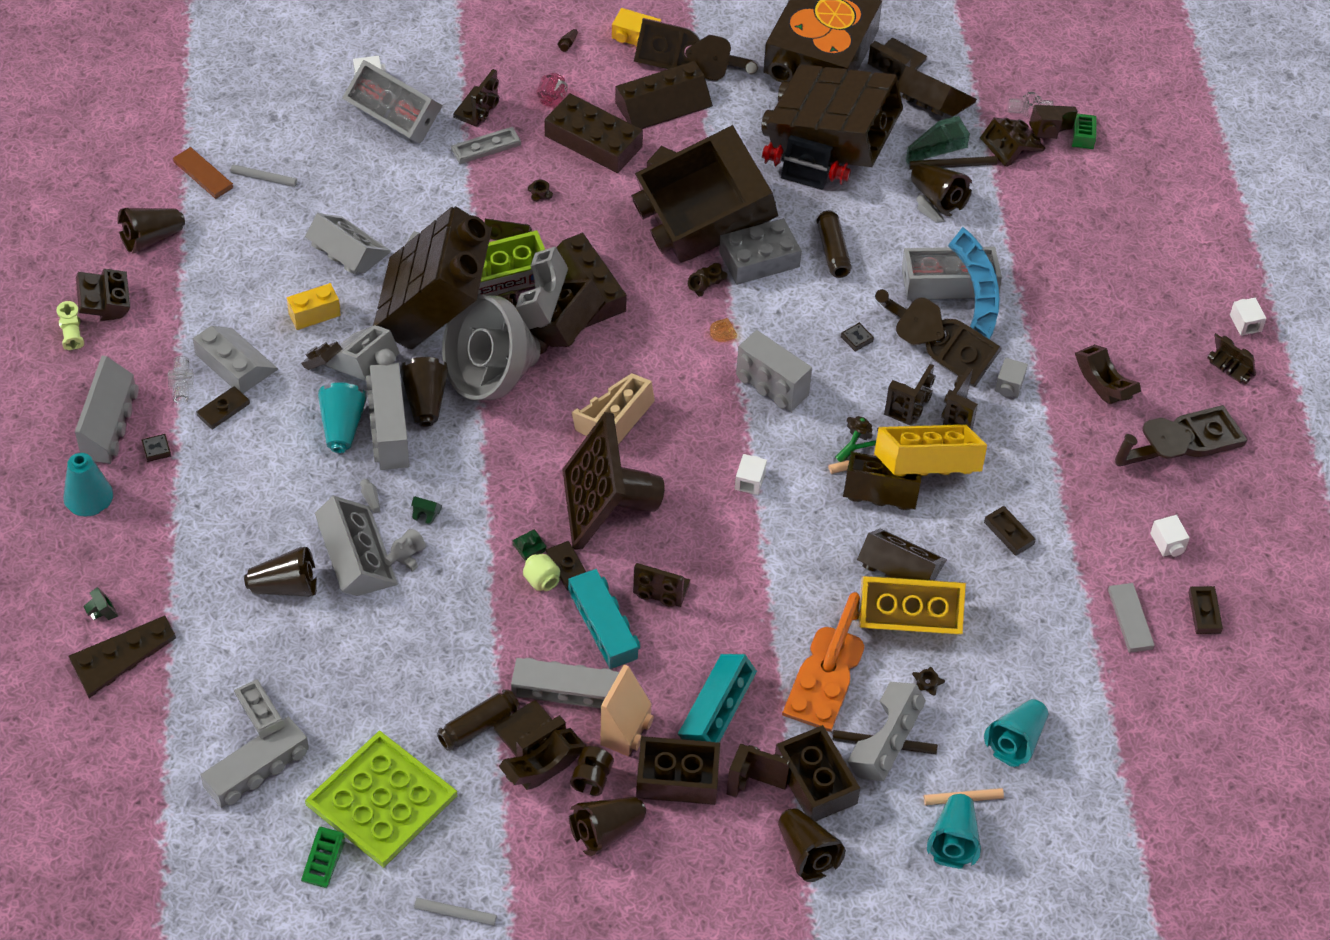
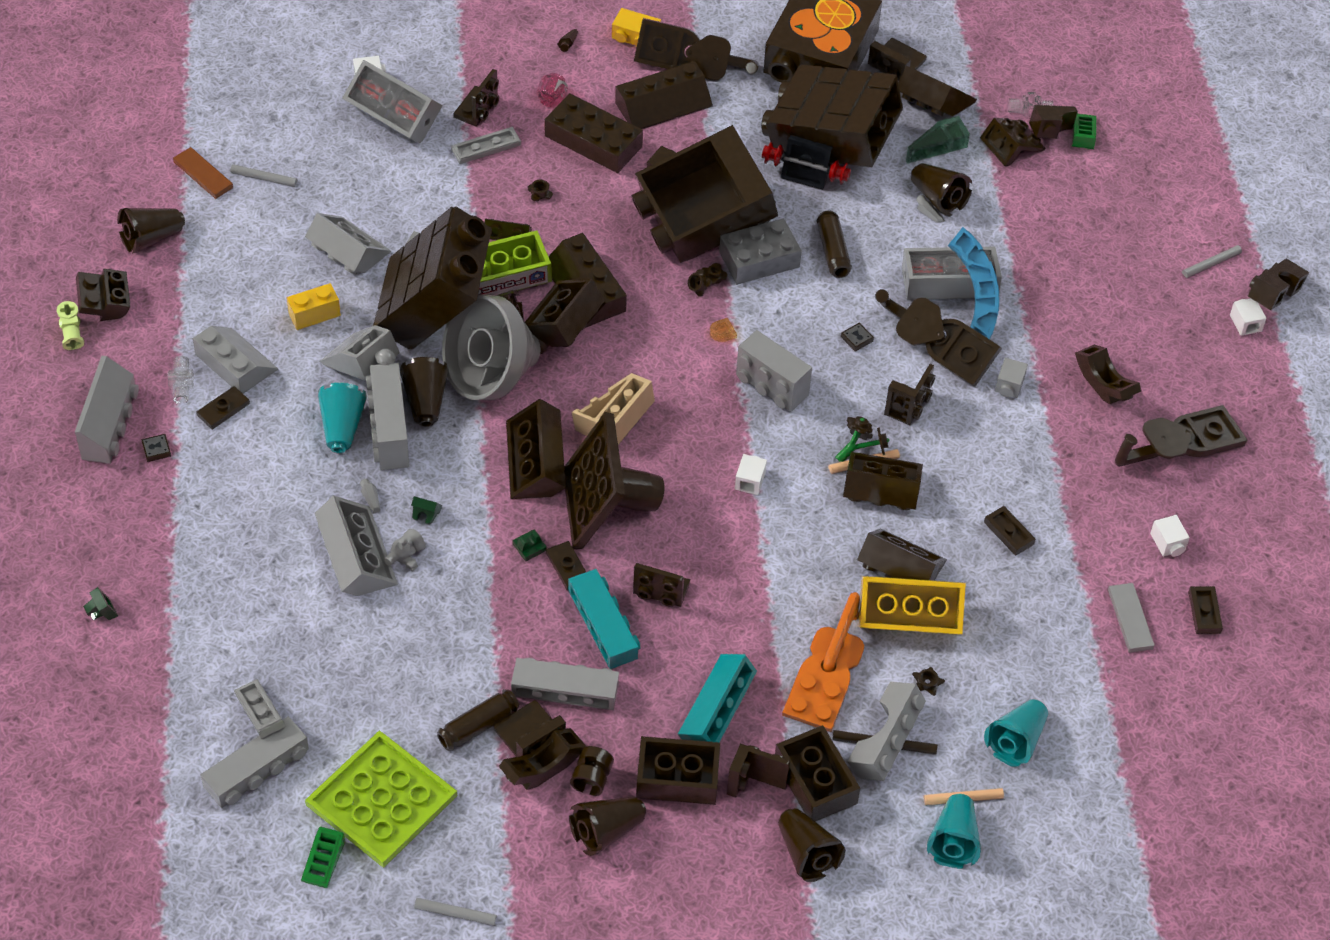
(86, 487): teal cone -> none
(109, 659): dark brown wing -> none
(284, 575): dark brown cone -> none
(321, 355): dark brown plate -> none
(535, 452): none -> dark brown slope
(541, 572): yellowish green head -> none
(549, 274): light grey arch -> none
(625, 714): light nougat slope -> none
(930, 449): yellow brick -> none
(957, 162): dark brown bar -> none
(958, 408): dark brown bracket -> none
(1212, 261): none -> light grey bar
(1227, 353): dark brown hinge -> none
(1274, 283): none -> dark brown arch

